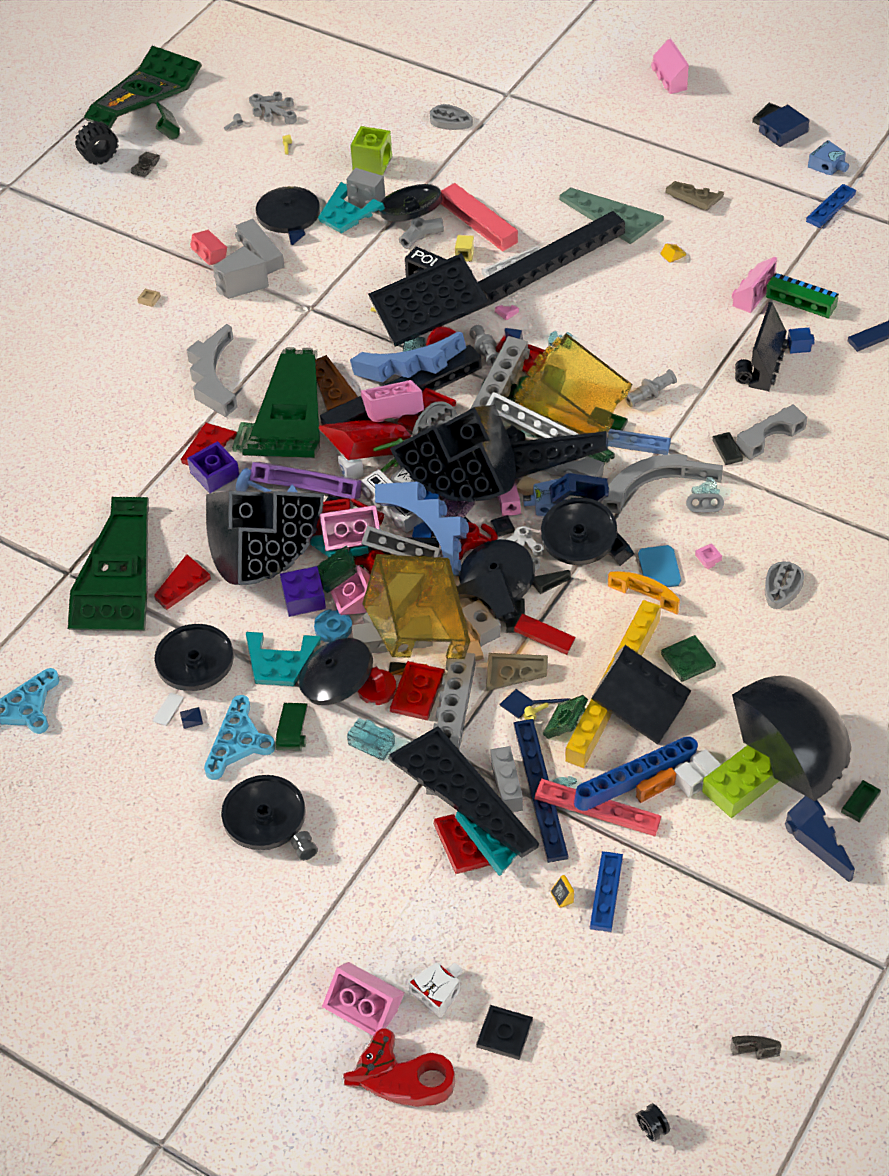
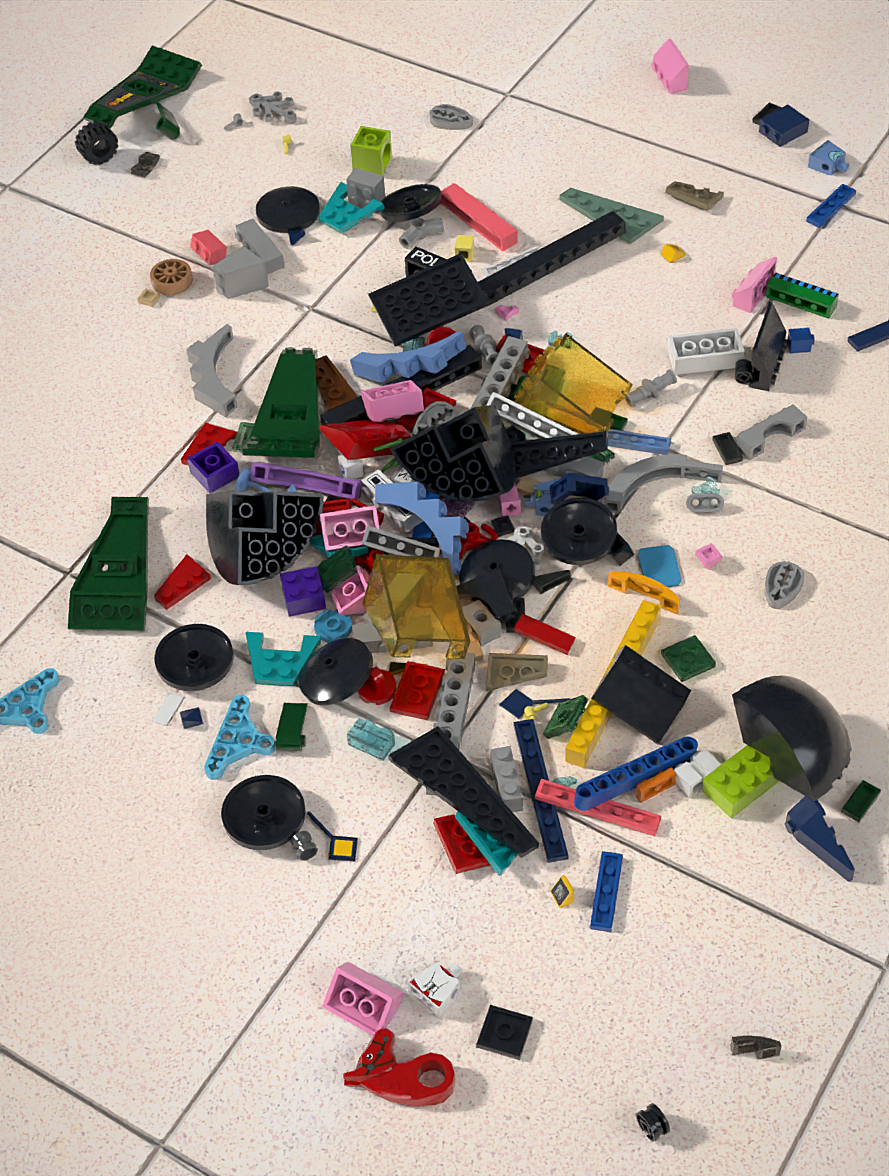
(171, 276): none -> medium nougat wheel
(341, 847): none -> piece
(705, 351): none -> white brick

